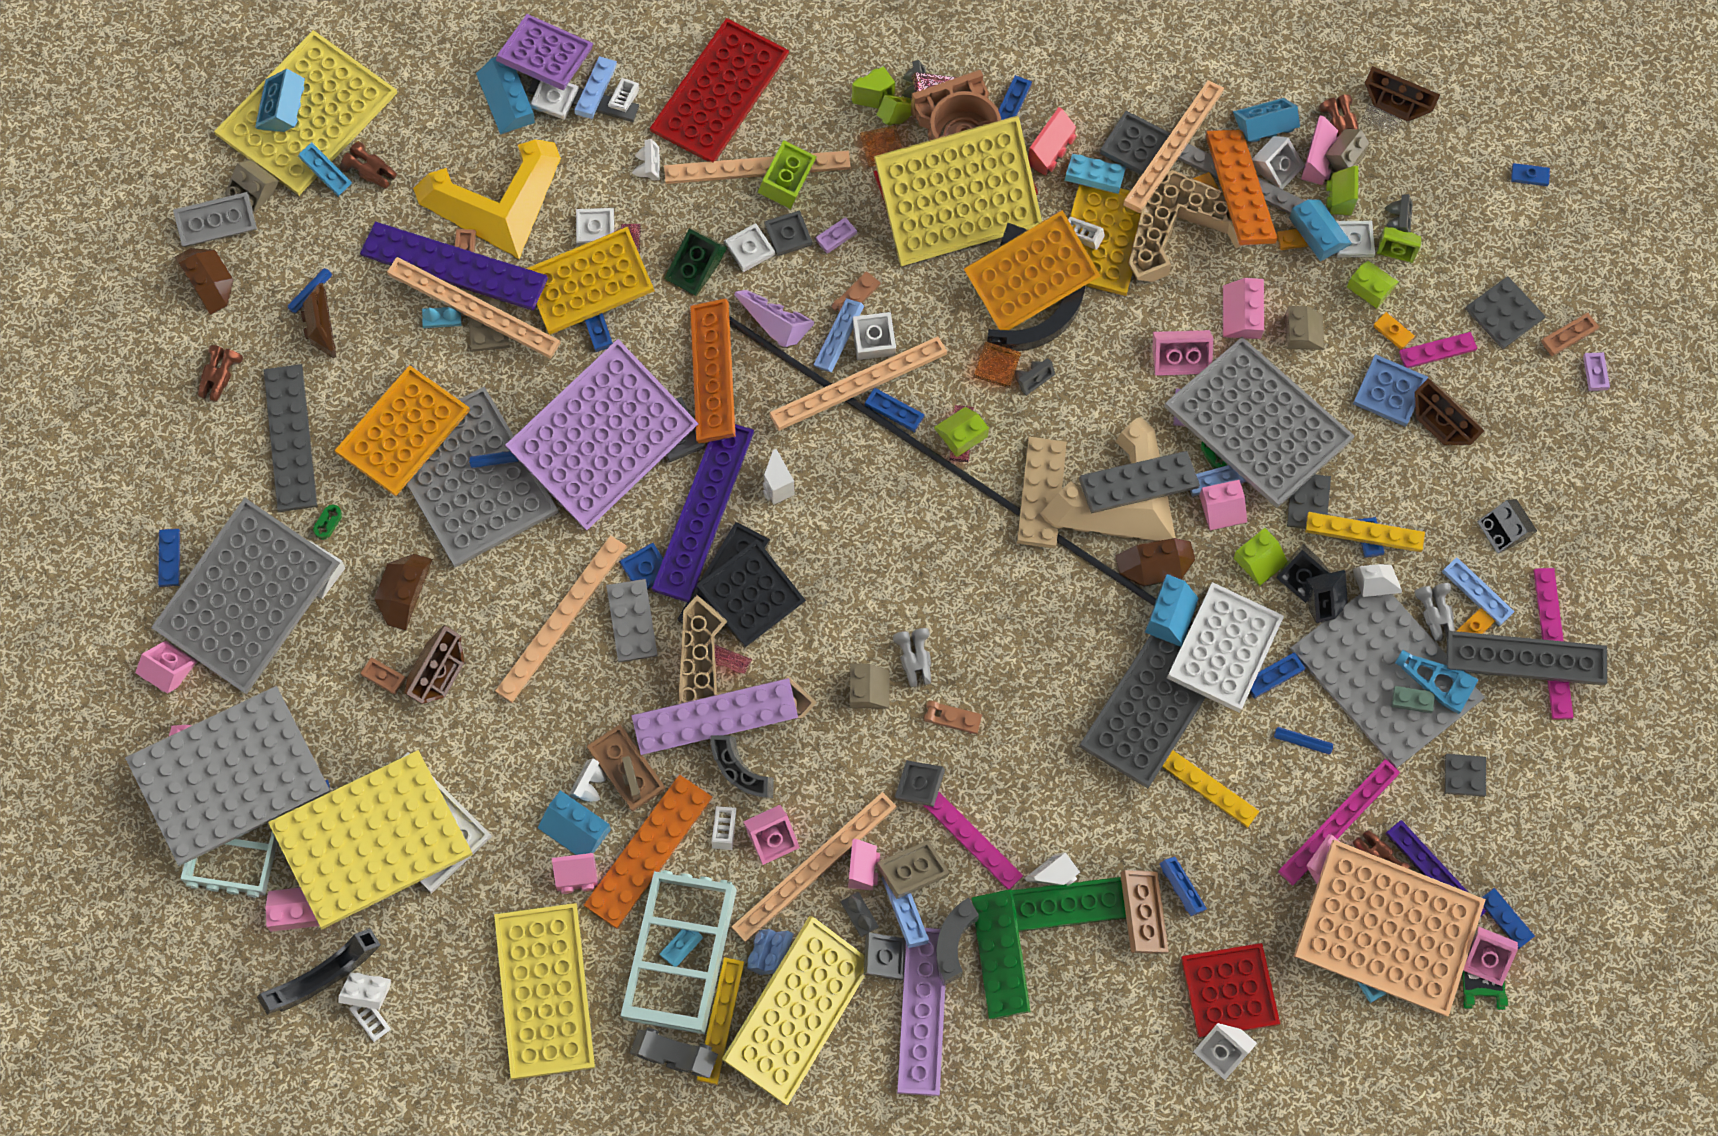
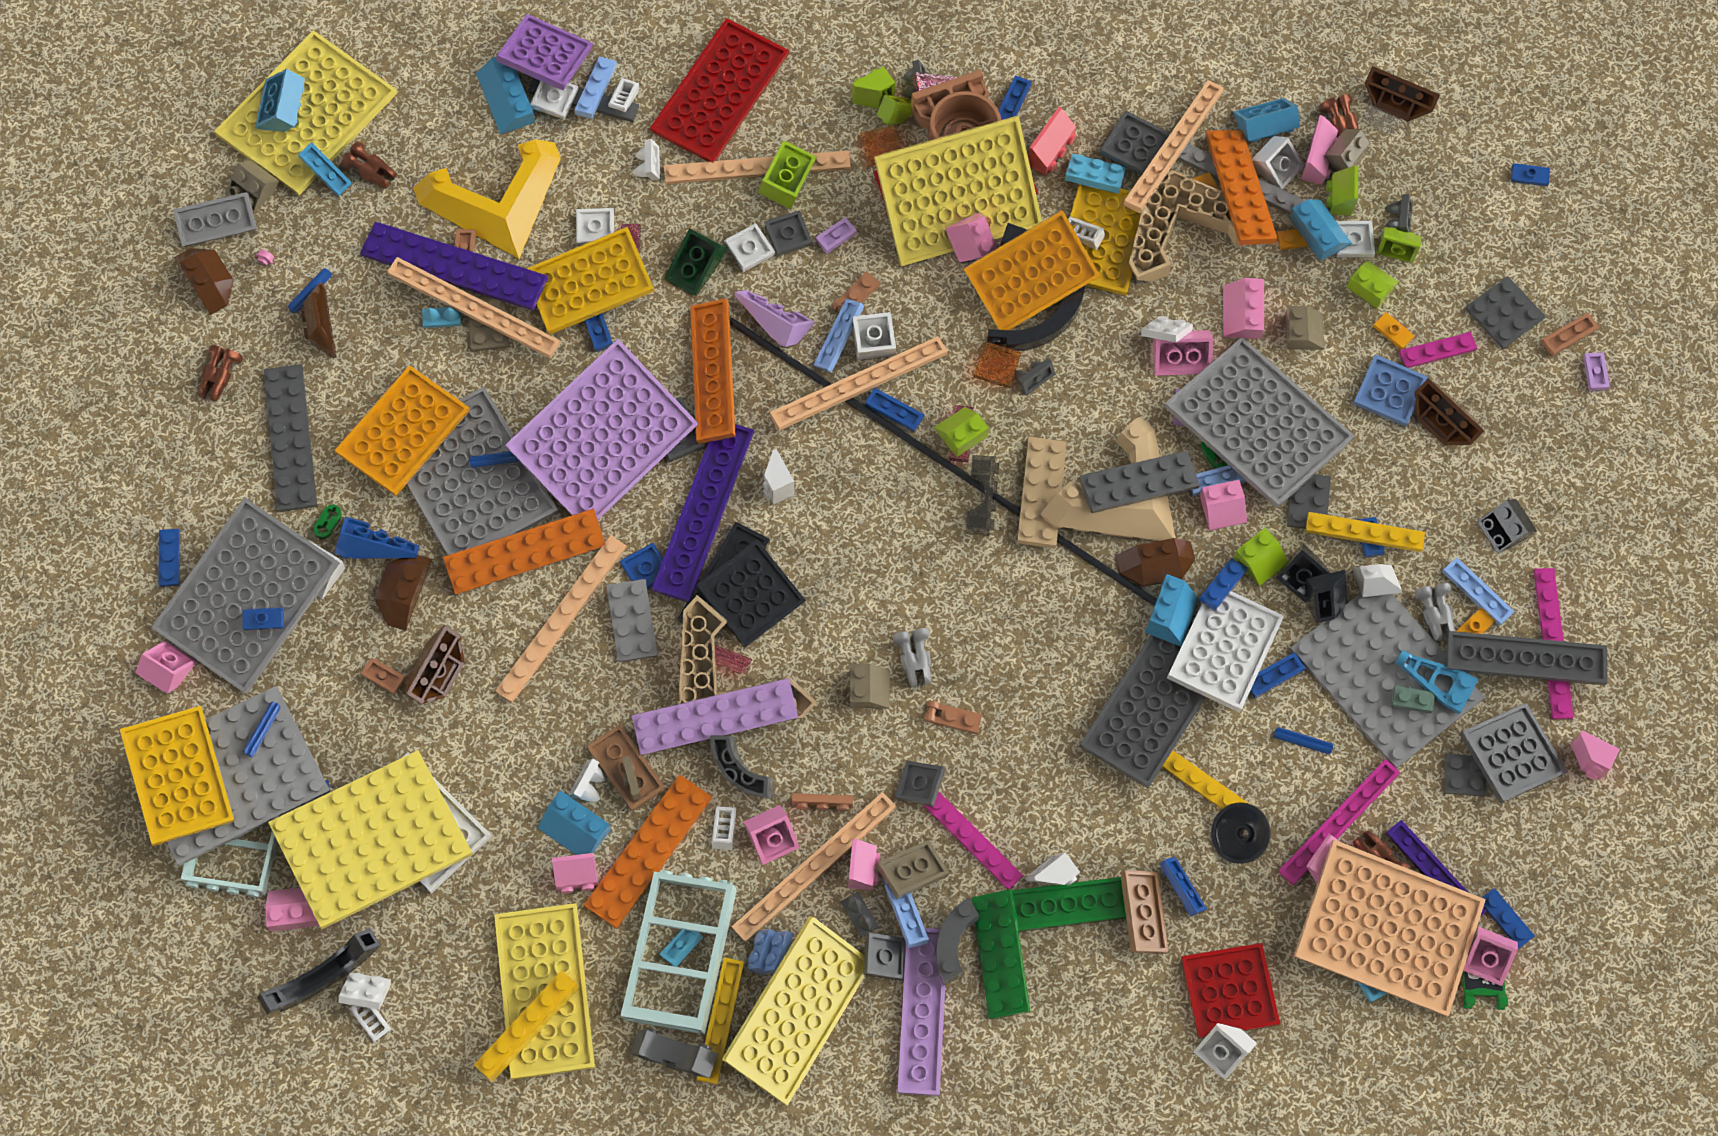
(176, 775): none -> yellow plate
(261, 729): none -> blue axle
(263, 618): none -> blue plate
(264, 257): none -> bright pink plate
(360, 542): none -> blue wedge
(524, 551): none -> orange plate
(526, 1026): none -> yellow brick
(822, 801): none -> nougat plate
(971, 238): none -> bright pink slope
(979, 519): none -> clear smoke arch
(1167, 329): none -> white plate
(1223, 584): none -> blue plate
(1228, 831): none -> black dish
(1513, 753): none -> plate
(1593, 755): none -> bright pink slope

